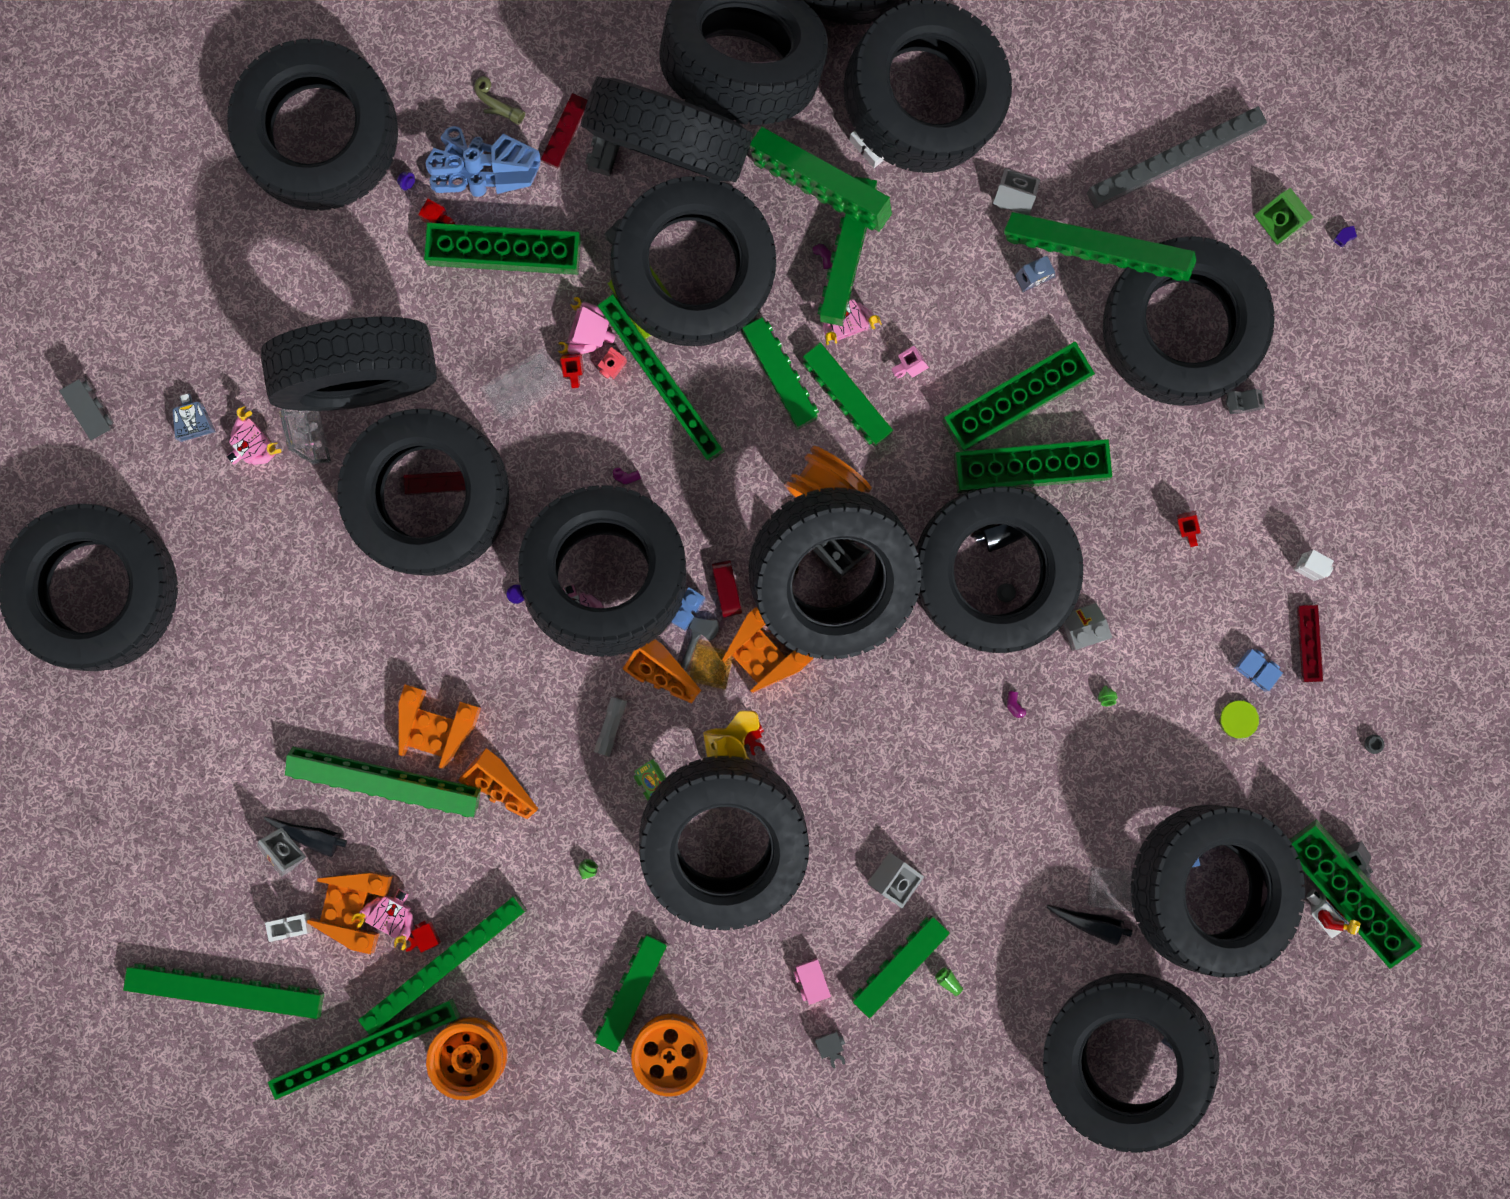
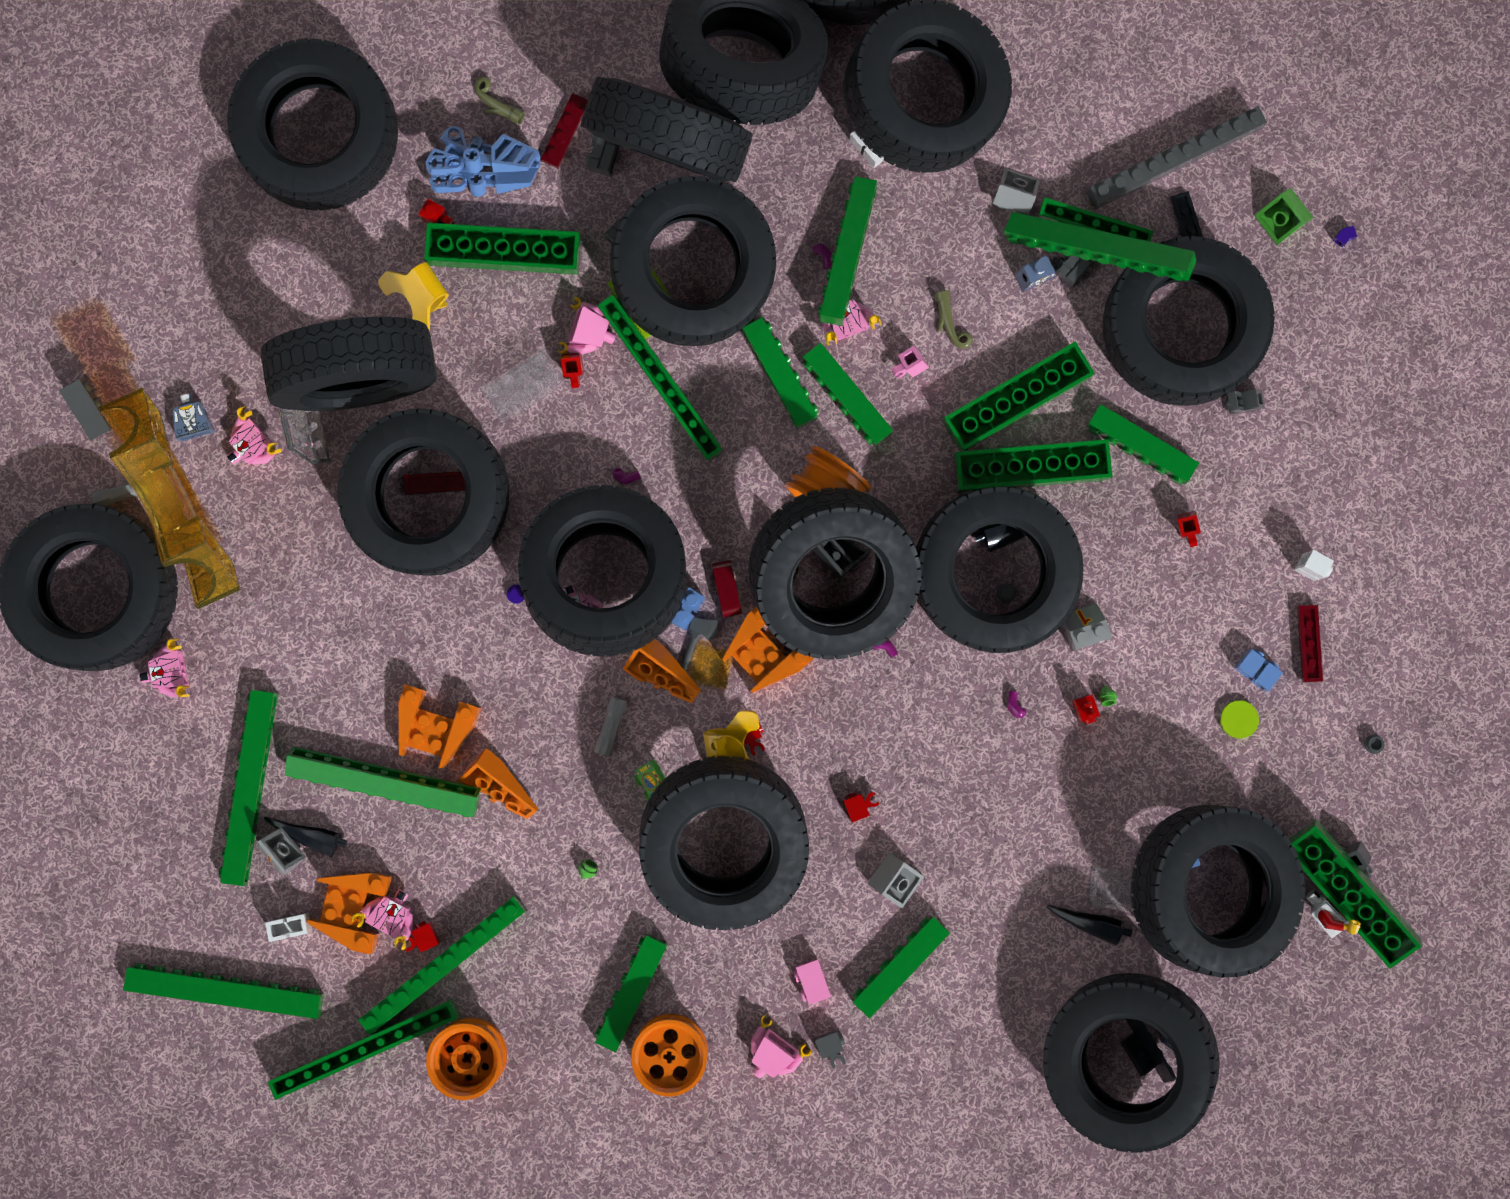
(109, 496): none -> light grey axle
(167, 671): none -> bright pink torso
(168, 498): none -> clear yellow piece
(248, 788): none -> green brick
(406, 180): dark purple plate -> none
(419, 287): none -> yellow piece
(619, 362): coral brick -> none
(773, 1053): none -> bright pink torso
(820, 179): green brick -> none
(857, 807): none -> red brick
(889, 647): none -> magenta arm
(946, 319): none -> olive plant
(948, 981): bright green cone -> none
(1072, 269): none -> dark grey brick
(1076, 216): none -> green brick
(1086, 709): none -> red brick
(1142, 445): none -> green brick
(1145, 1052): none -> black bracket
(1186, 215): none -> black tile

